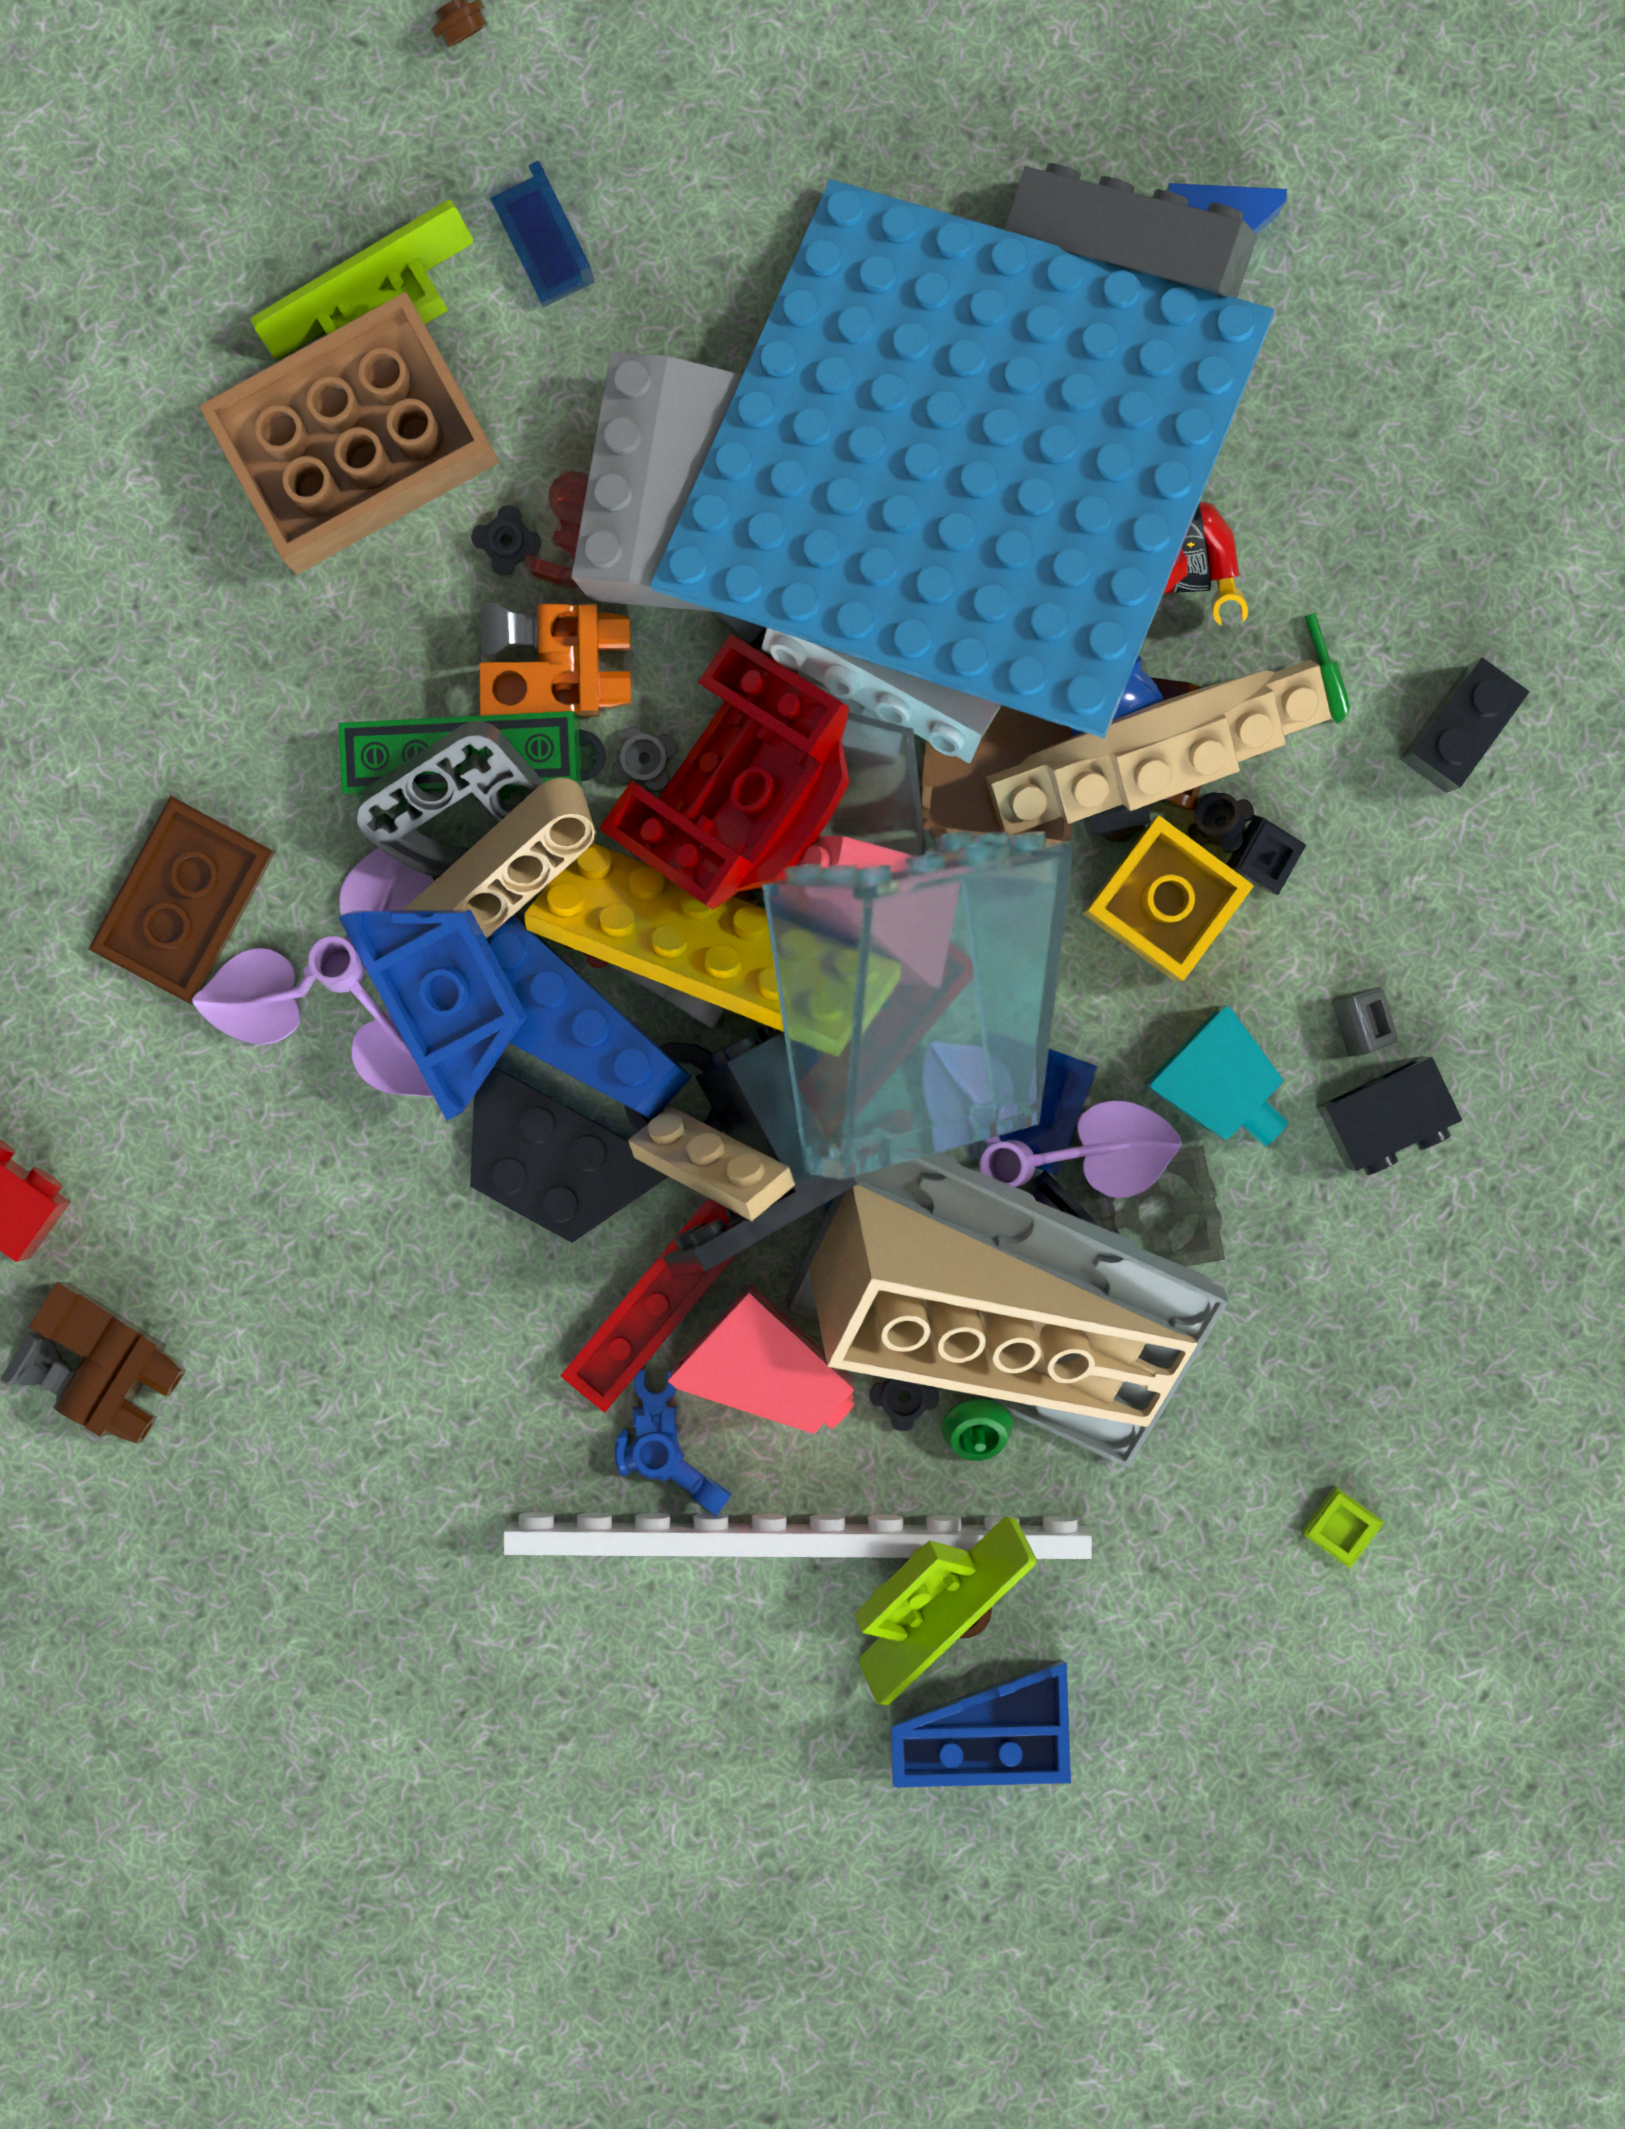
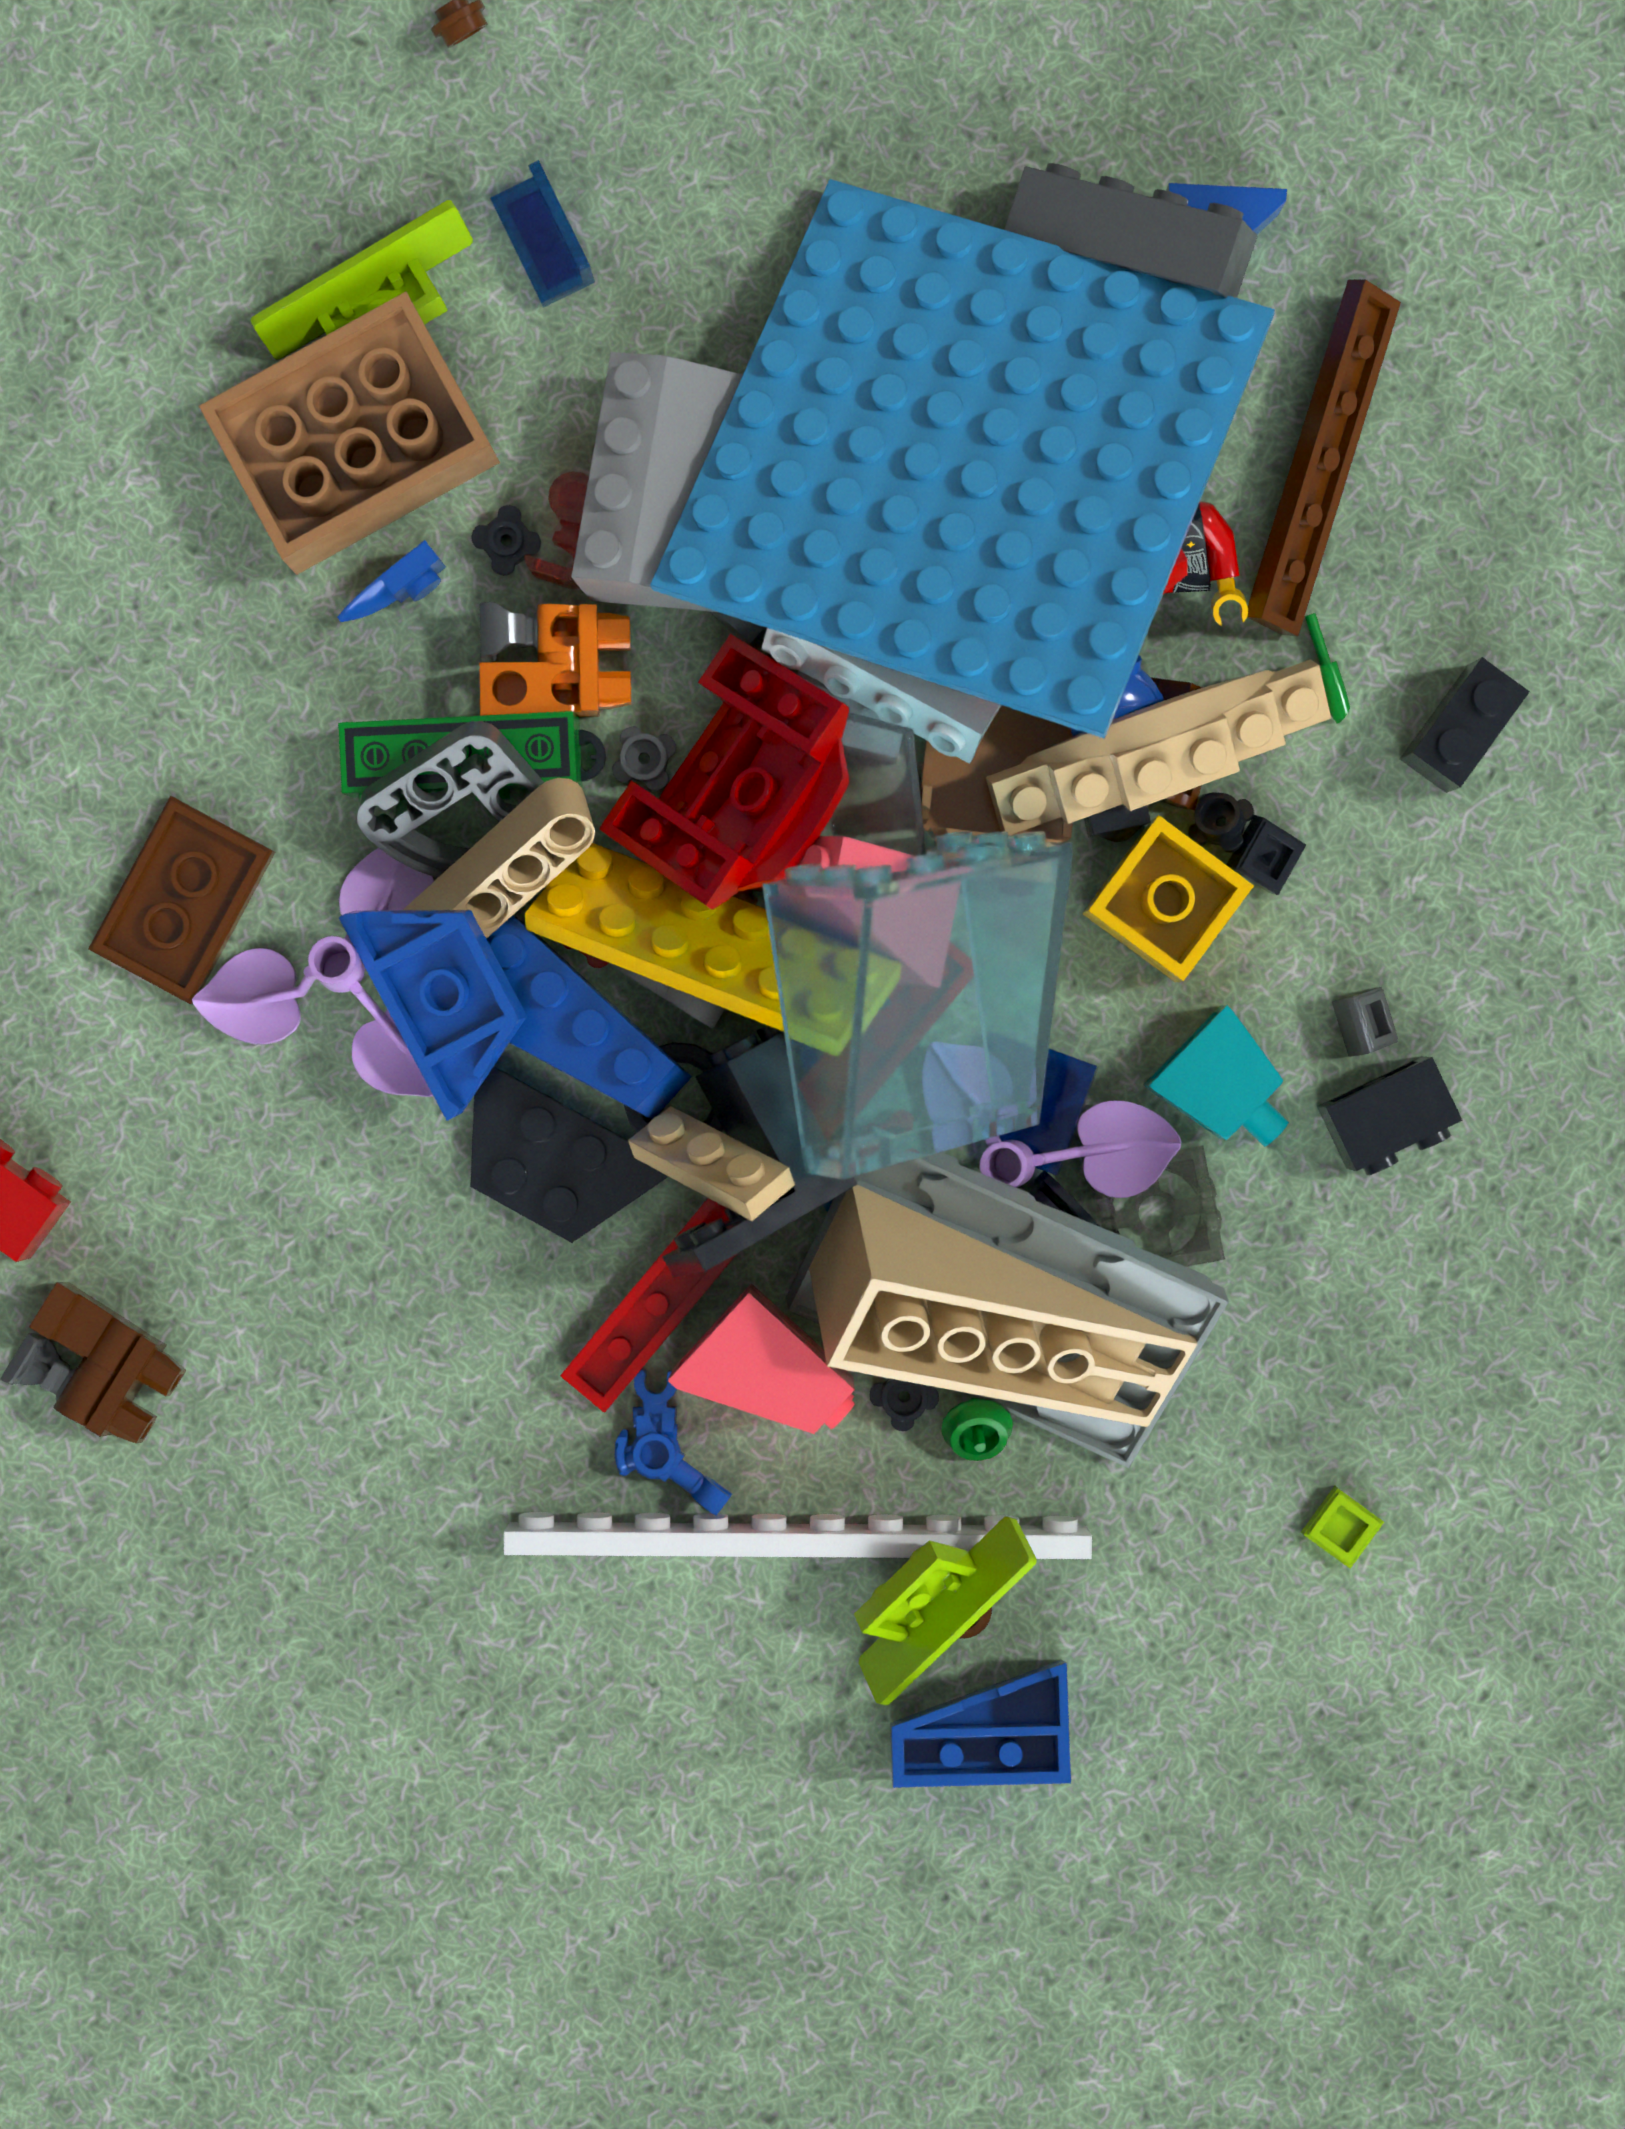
(409, 577): none -> blue plate
(1323, 457): none -> reddish brown plate

